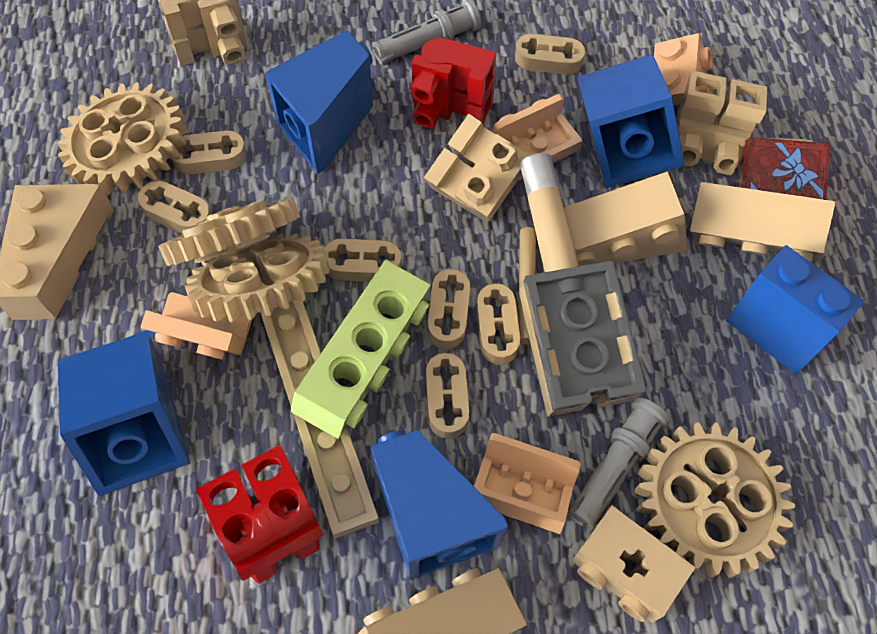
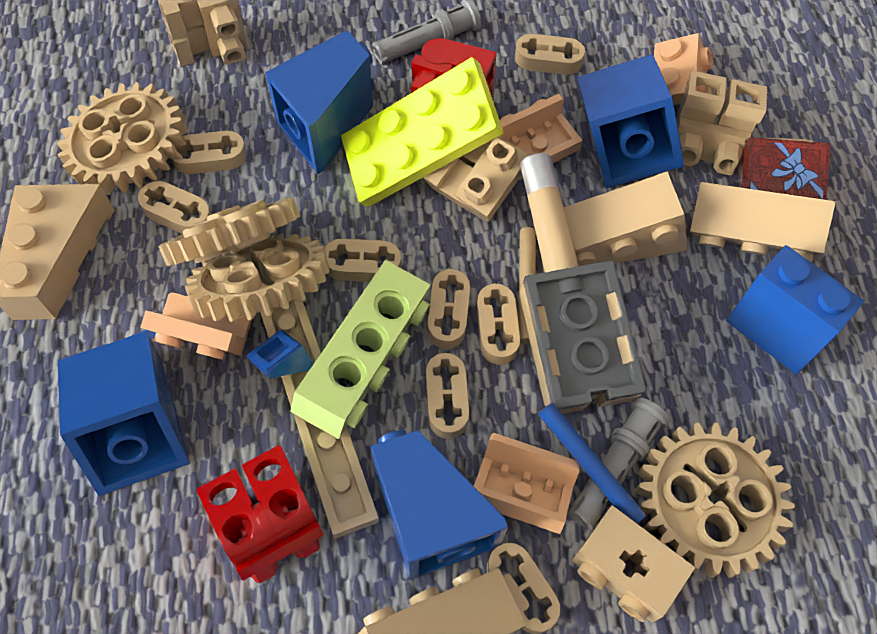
(280, 356): none -> blue slope
(421, 133): none -> neon yellow plate
(532, 581): none -> tan beam
(590, 463): none -> blue bar

